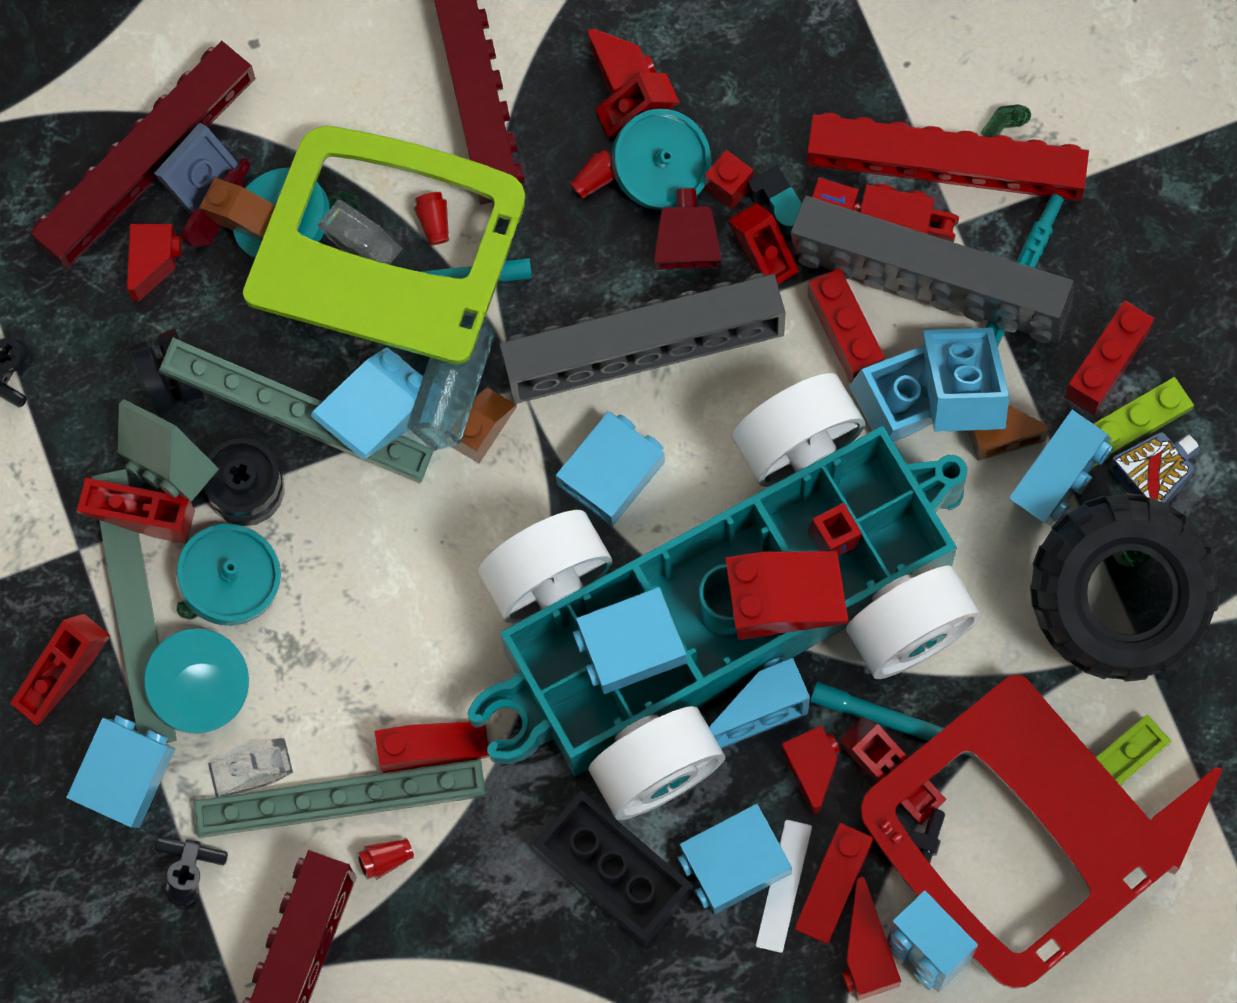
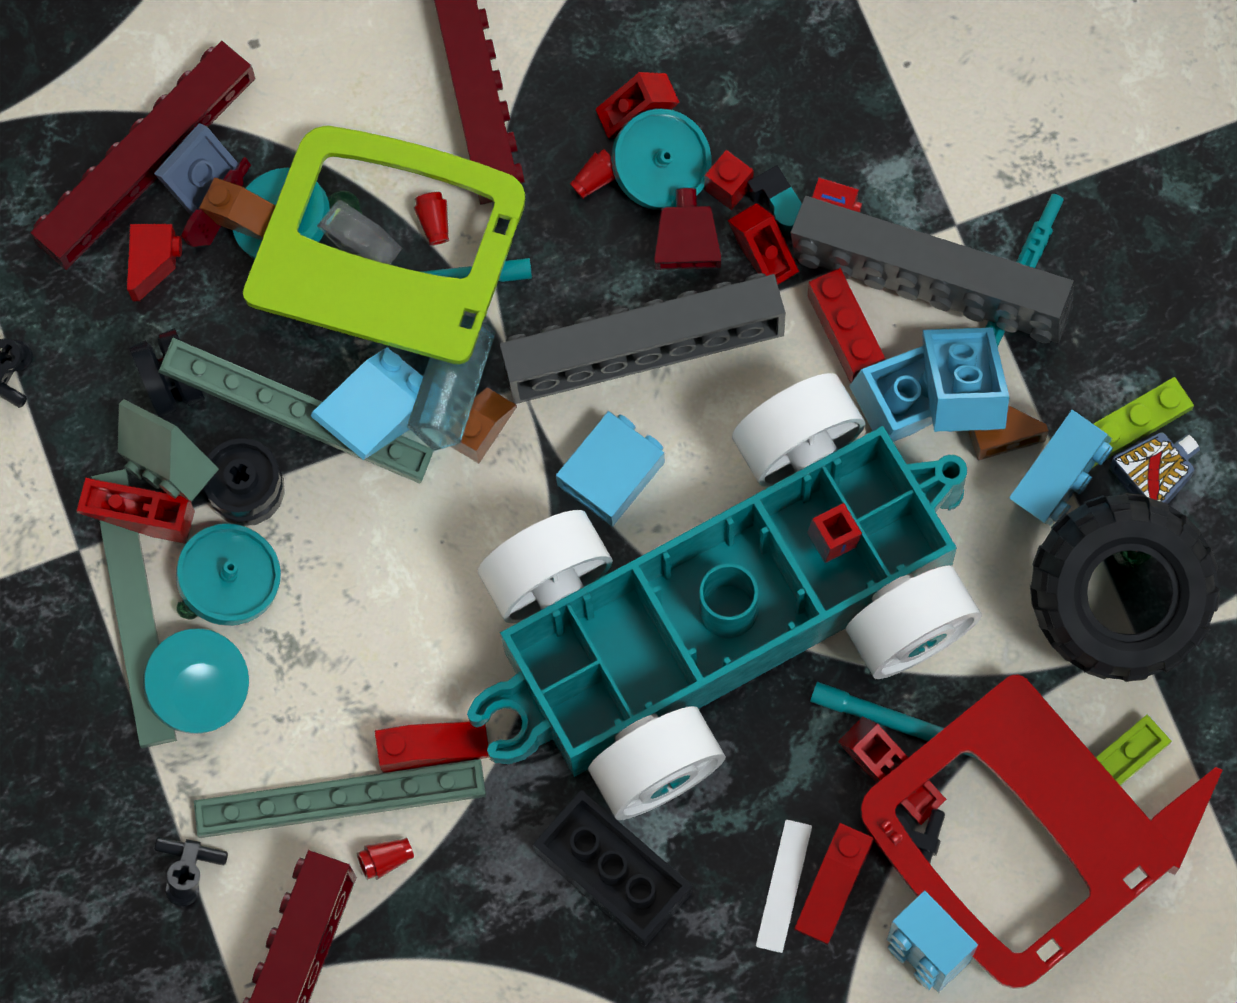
(59, 666): red slope -> none
(121, 771): medium azure brick -> none
(250, 766): clear slope -> none
(617, 59): red slope -> none
(629, 641): medium azure brick -> none
(734, 860): medium azure brick -> none
(765, 702): medium azure slope -> none
(785, 592): red slope -> none
(812, 763): red slope -> none
(869, 958): red slope -> none
(908, 210): red brick -> none
(947, 156): red brick -> none
(1006, 117): clear green arm -> none
(1109, 357): red brick -> none

